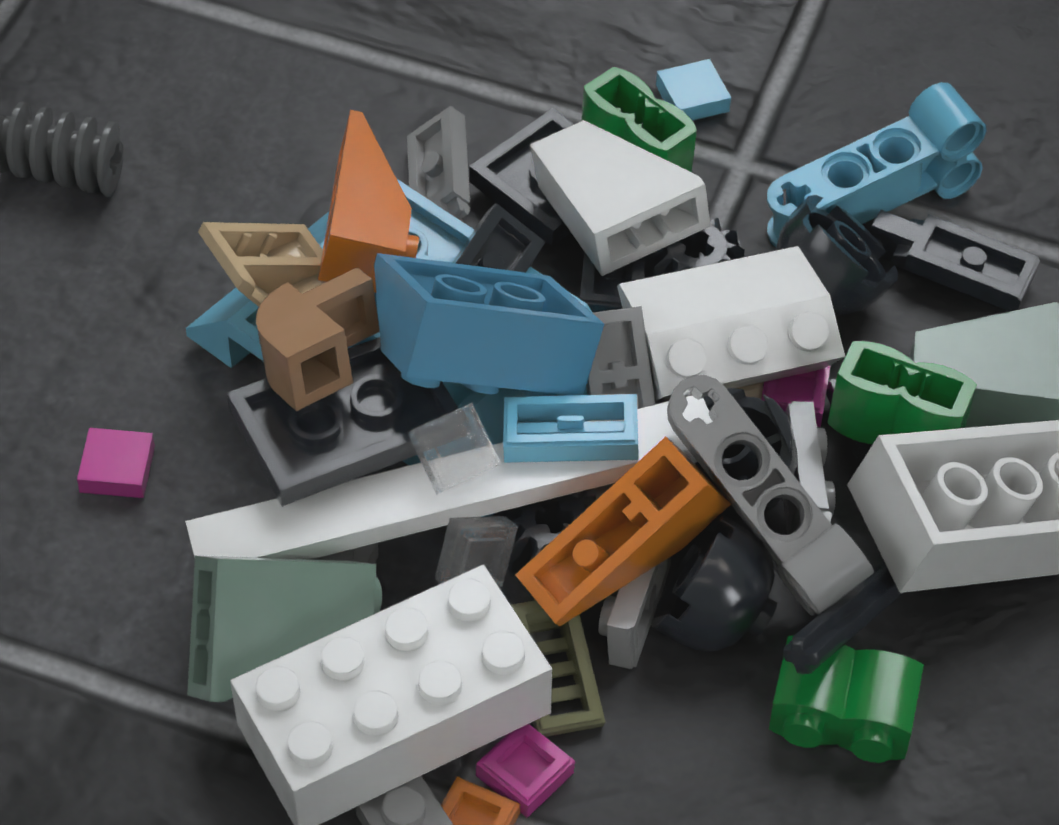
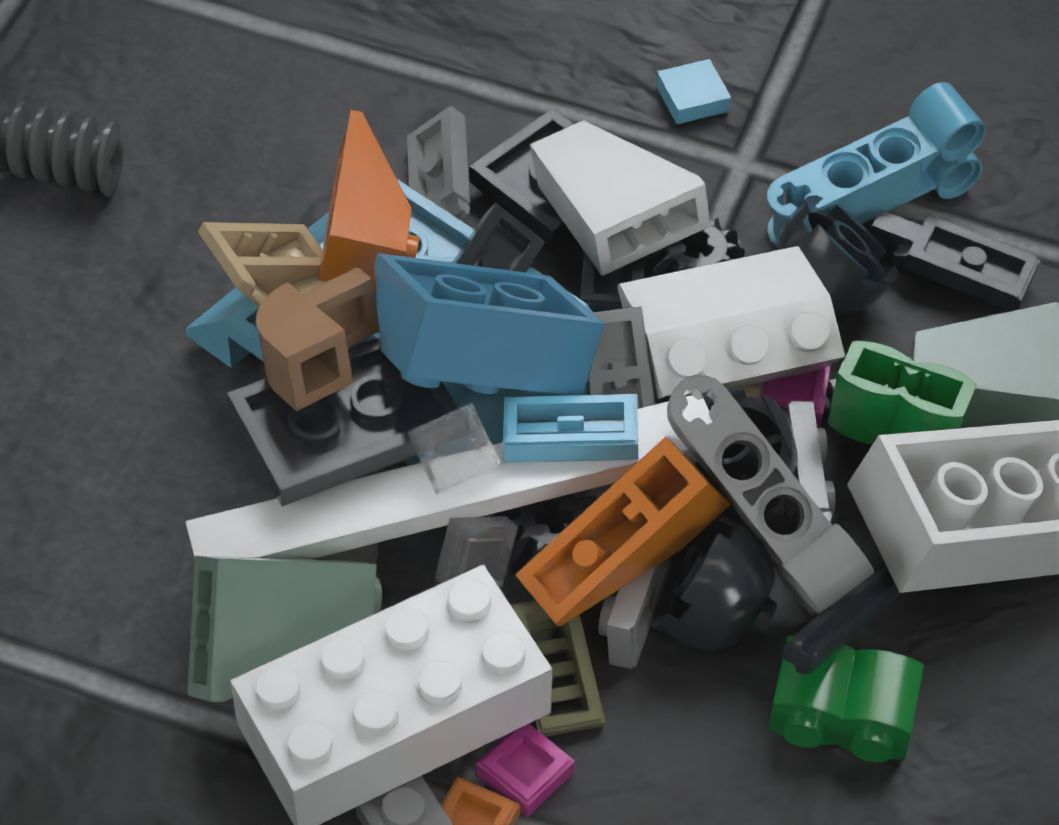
(116, 462): dark pink tile -> none
(628, 110): green brick -> none

